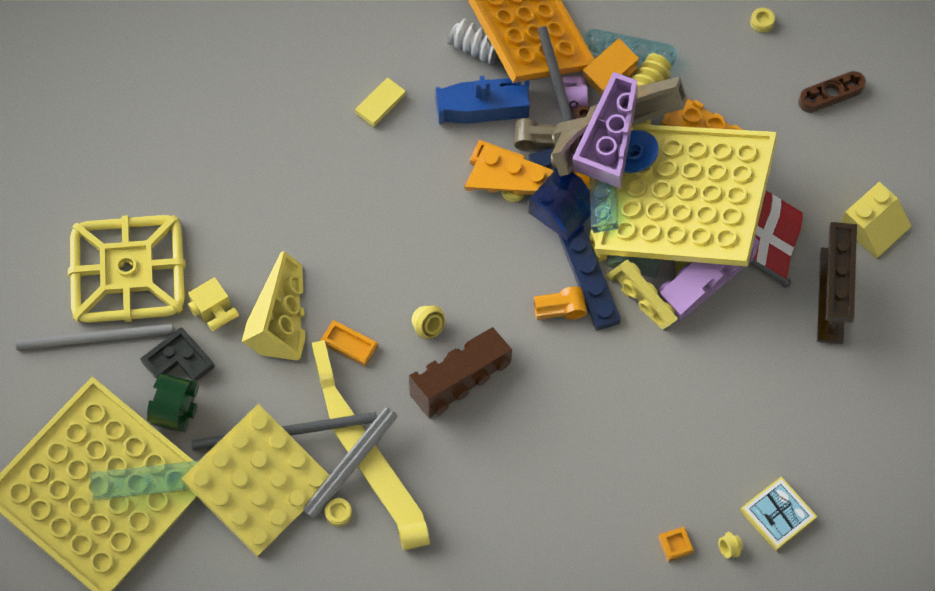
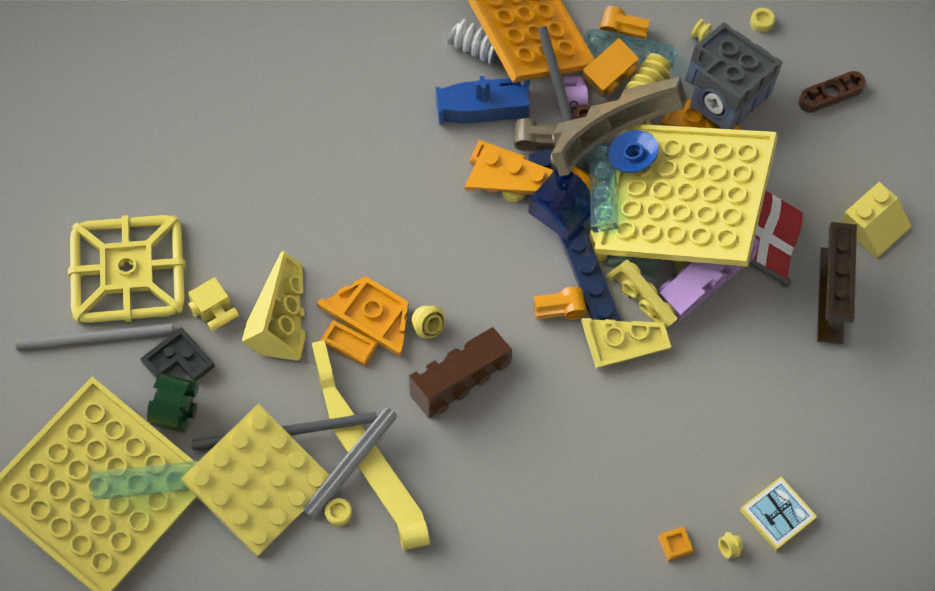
(370, 311): none -> light orange wing
(380, 102): light yellow tile -> none
(607, 136): lavender wedge -> none
(617, 21): none -> light orange piece
(622, 341): none -> light yellow wing
(701, 30): none -> light yellow bush
(730, 76): none -> dark grey piece

